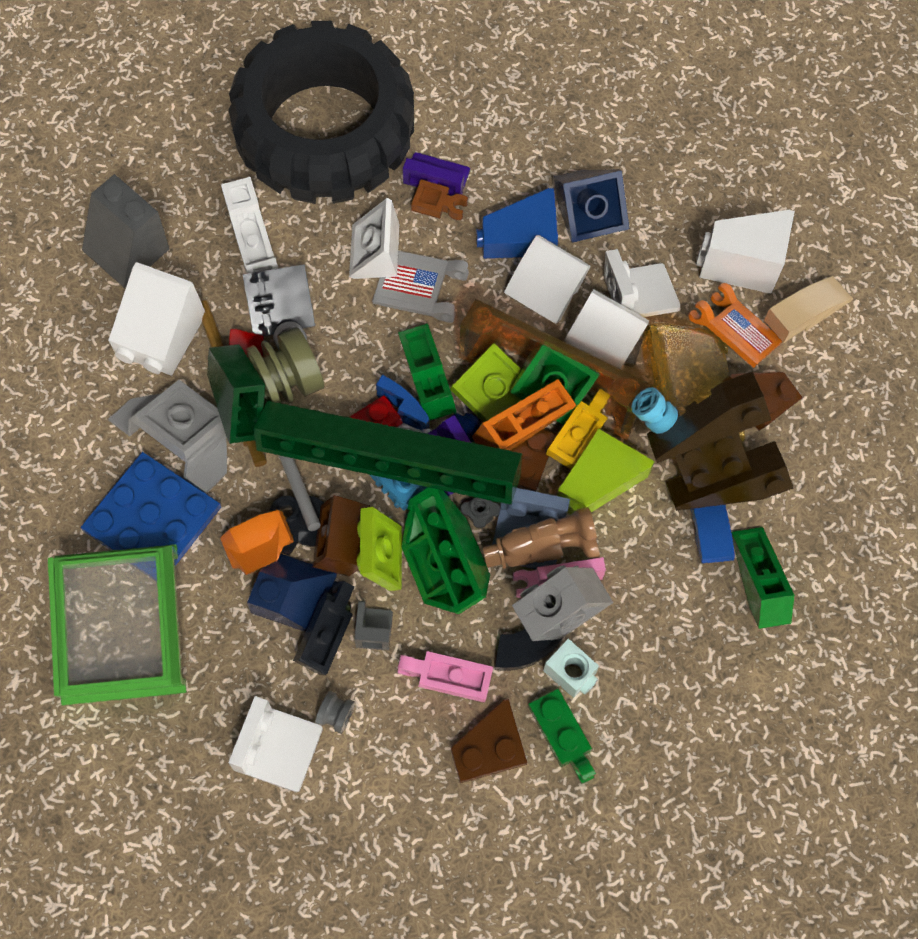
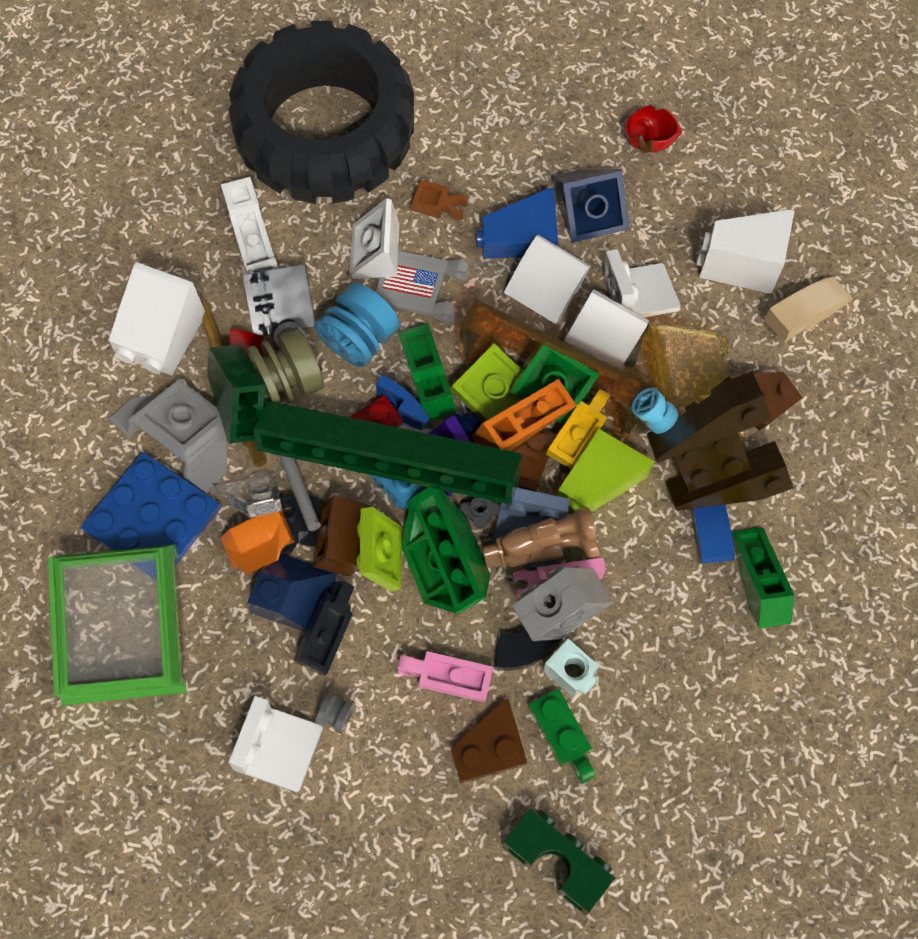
(122, 230): dark grey slope -> none
(251, 494): none -> clear wing
(357, 324): none -> dark azure wheel
(373, 628): dark grey panel -> none
(435, 171): dark purple panel -> none
(586, 876): none -> dark green arch
(652, 129): none -> red hair
(737, 326): orange flag -> none

